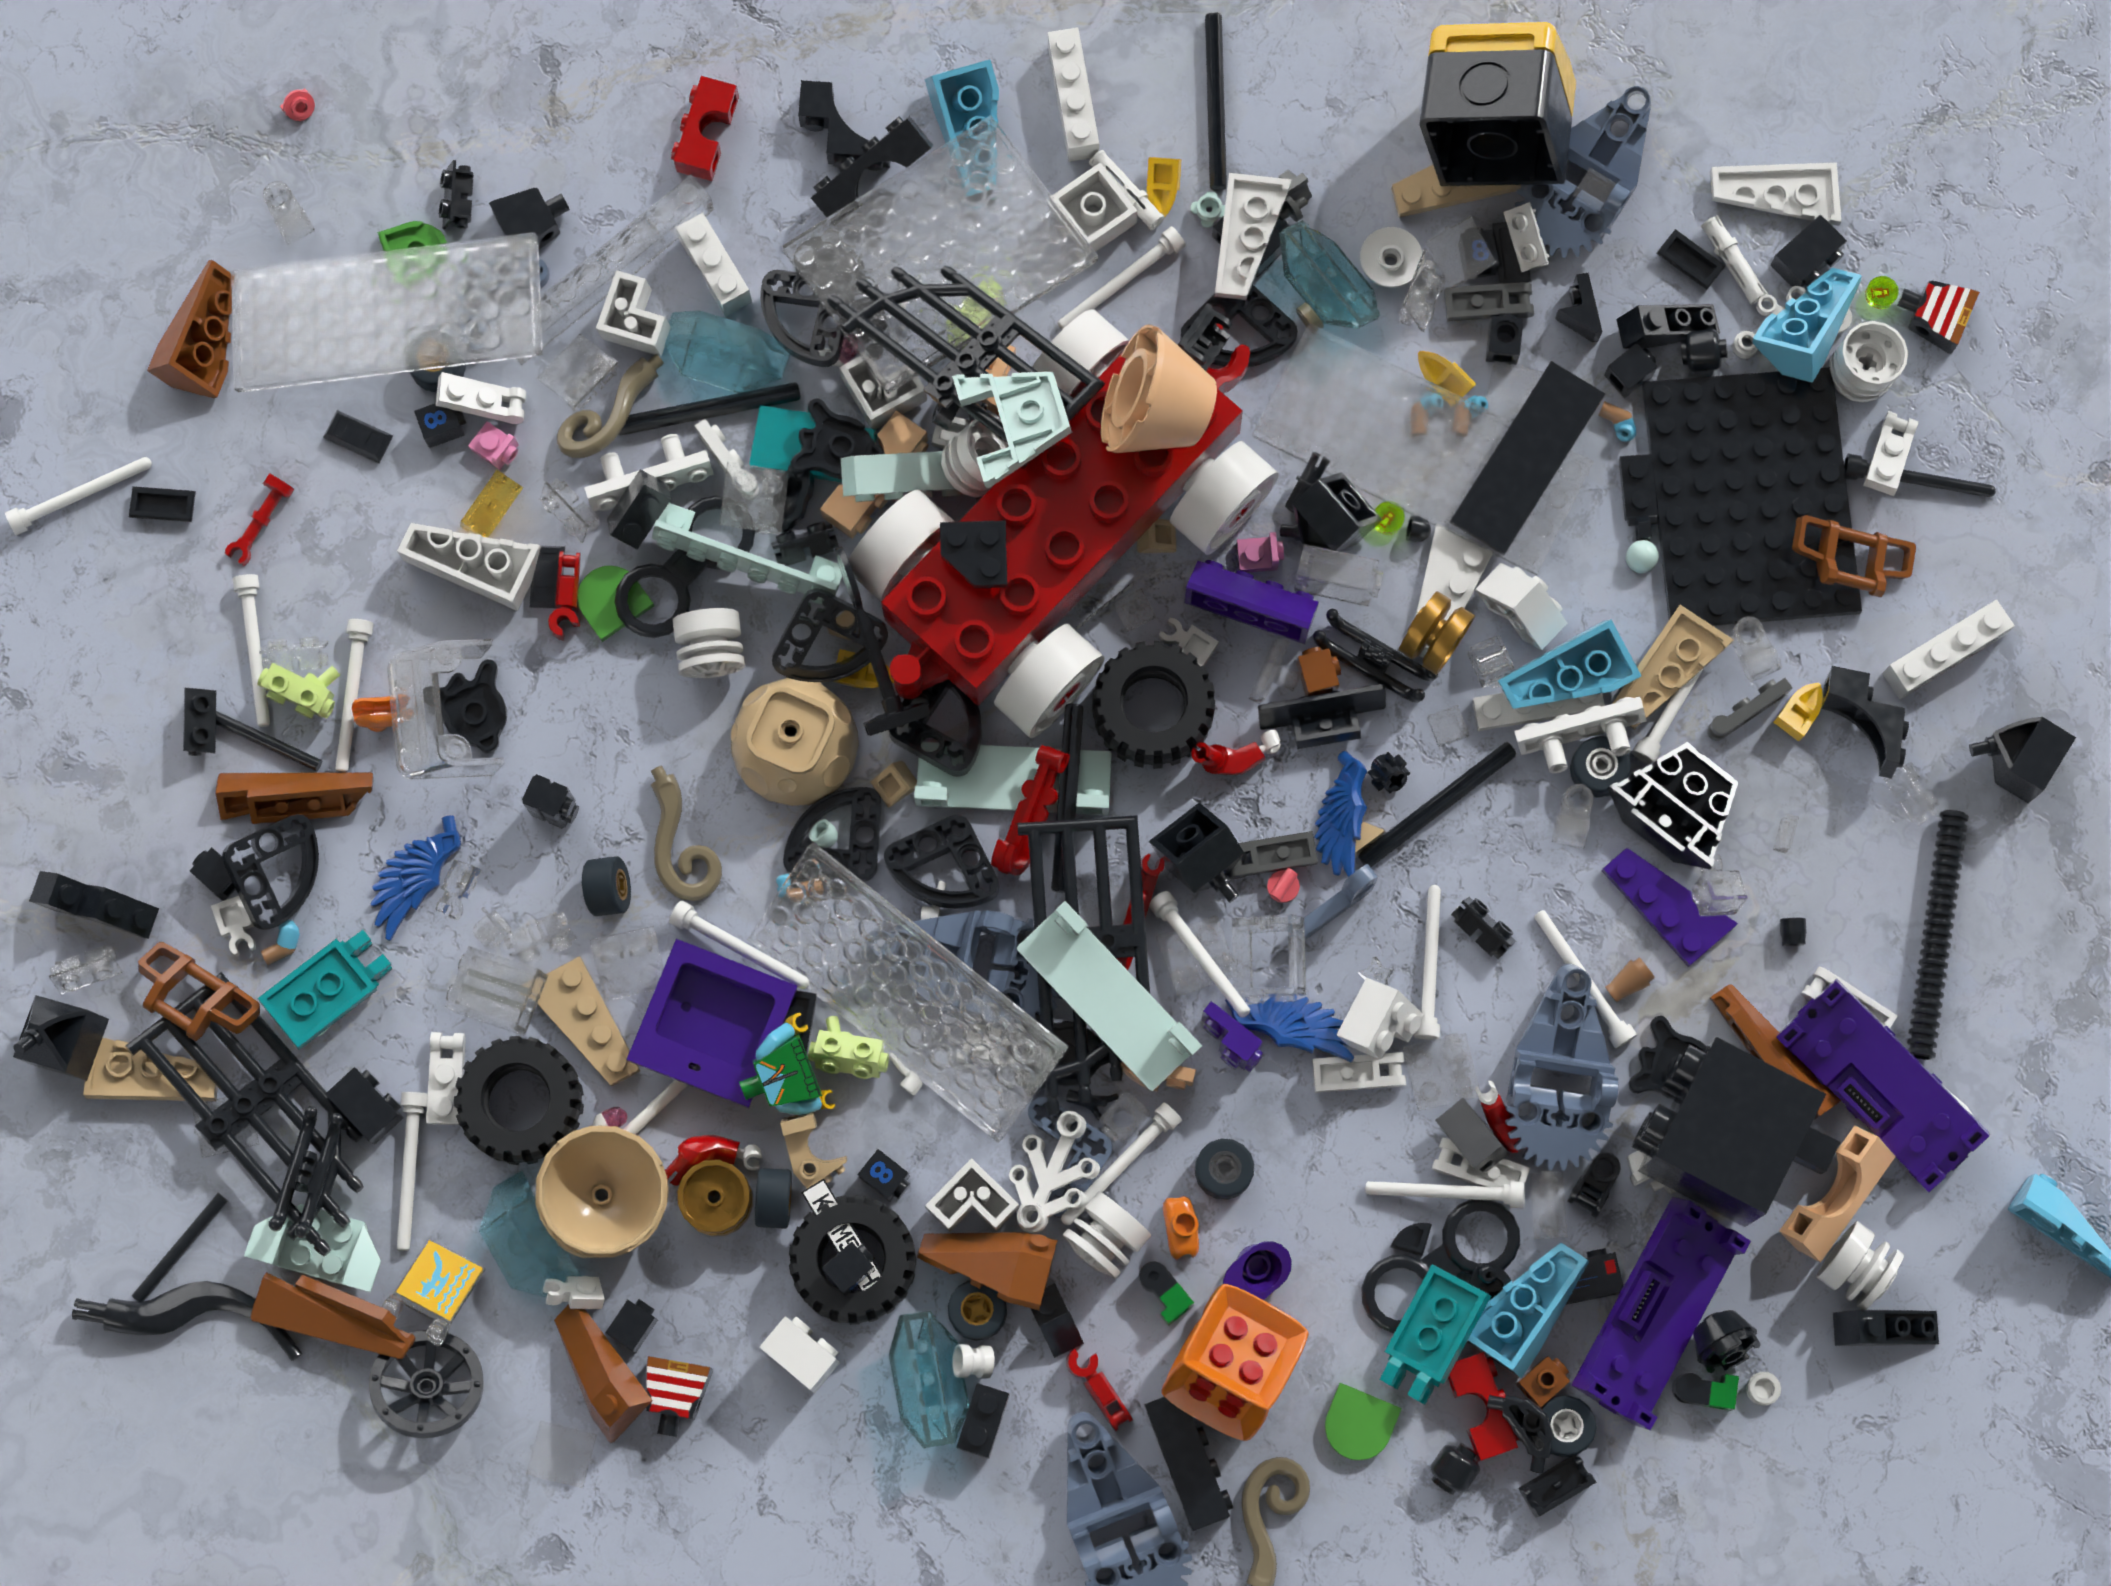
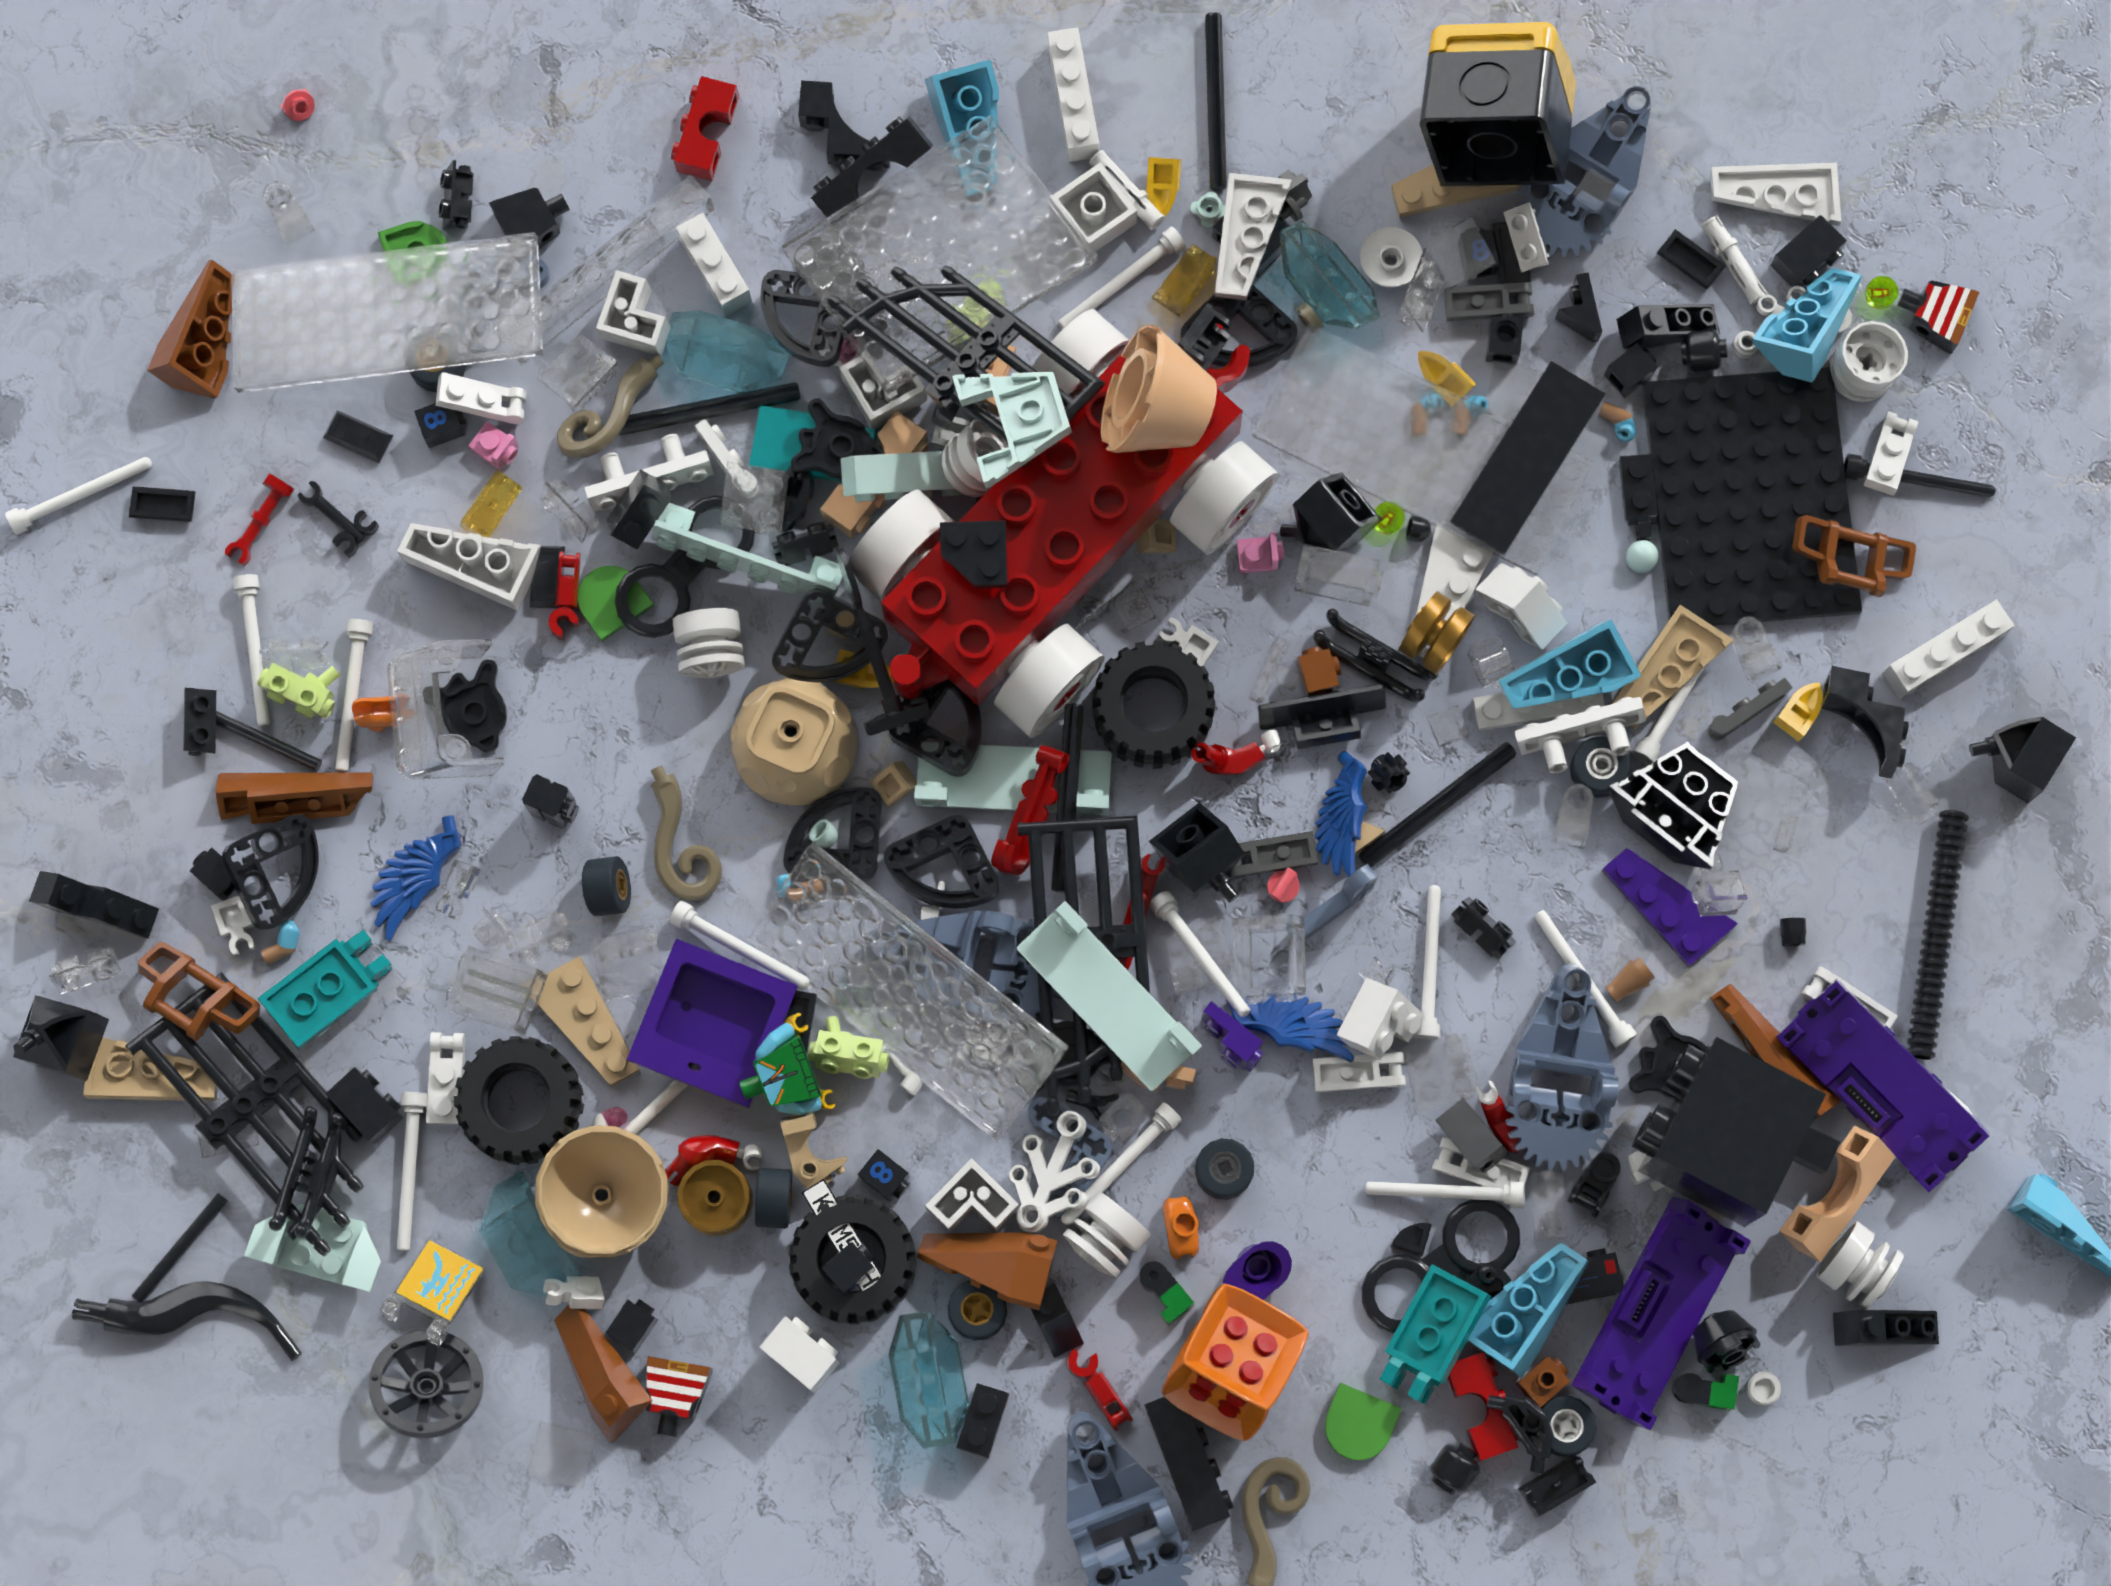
(329, 1315): dark orange wedge -> none
(351, 532): none -> black bar
(973, 1361): white wheel -> none
(1186, 280): none -> clear yellow hinge
(1251, 601): dark purple slope -> none
(1307, 478): black axle -> none

